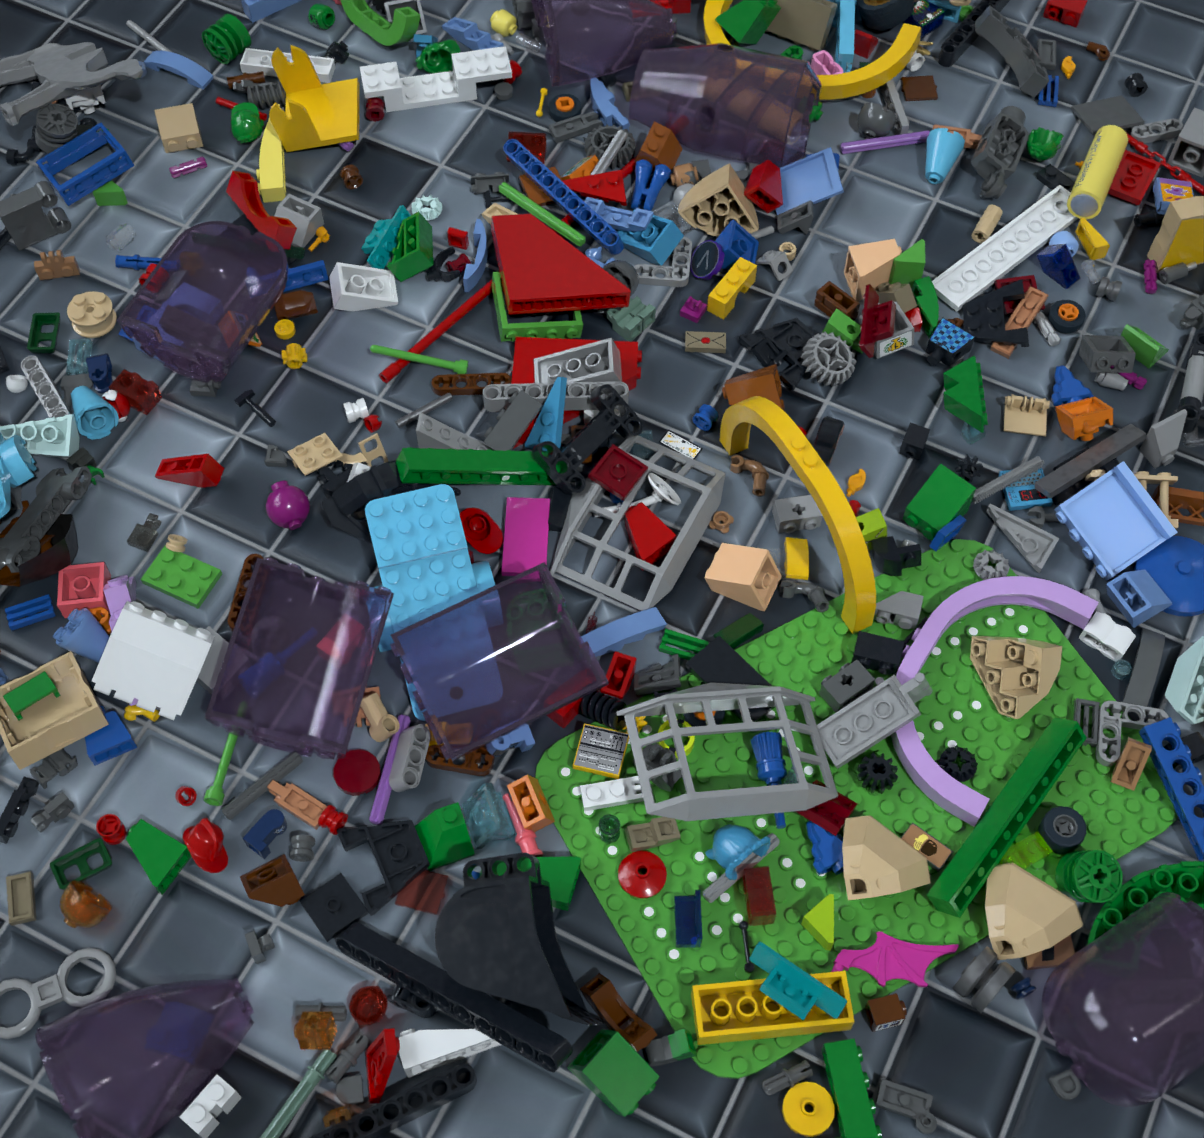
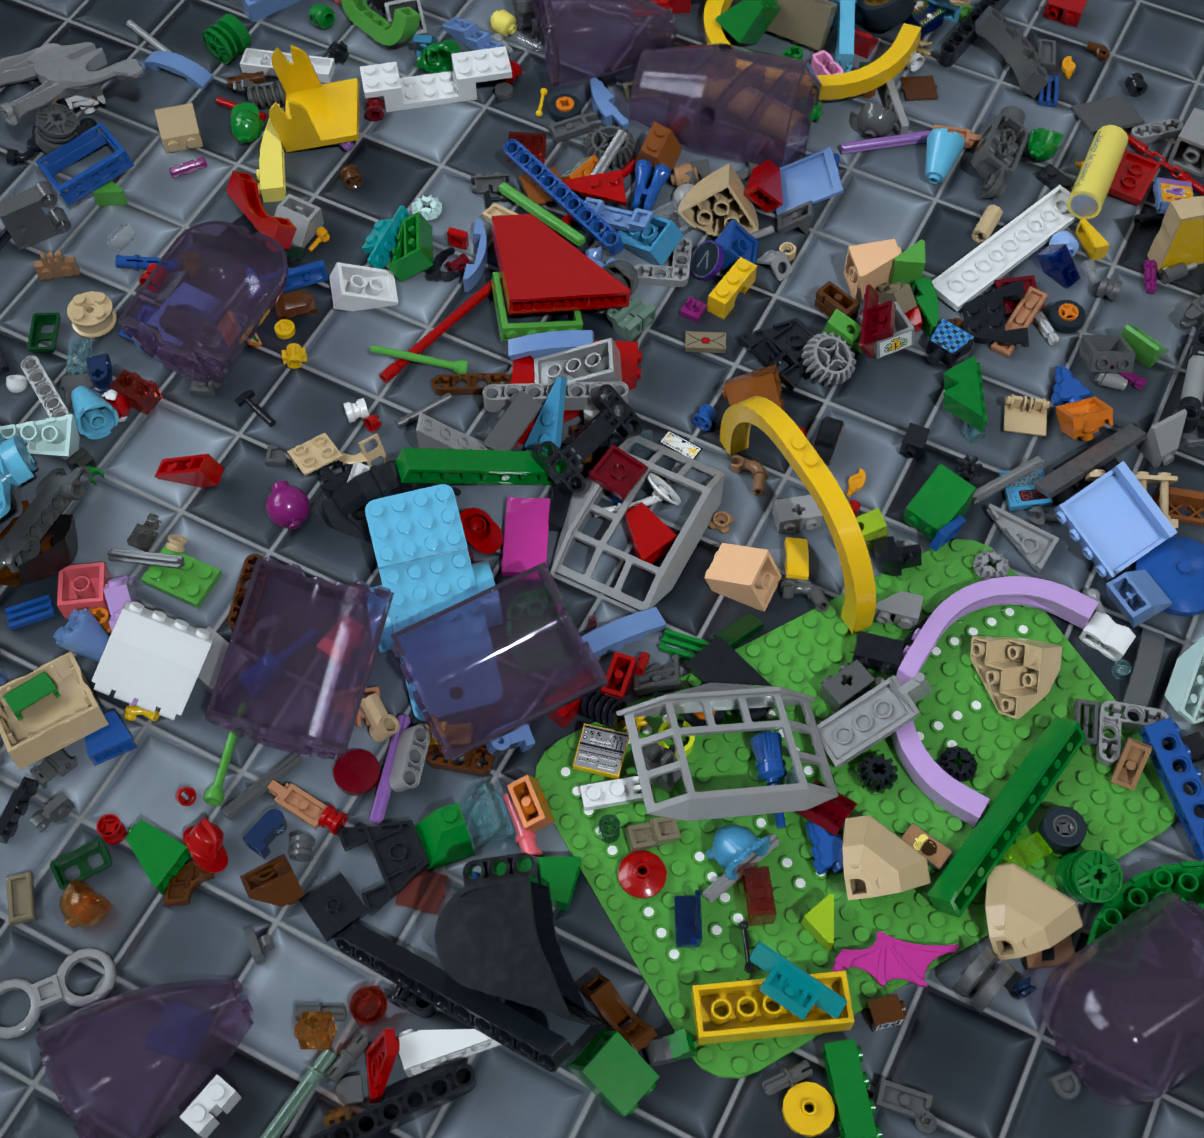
(146, 558): none -> axle
(184, 884): none -> reddish brown tile
(548, 343): none -> medium blue slope
(643, 660): none -> red piece

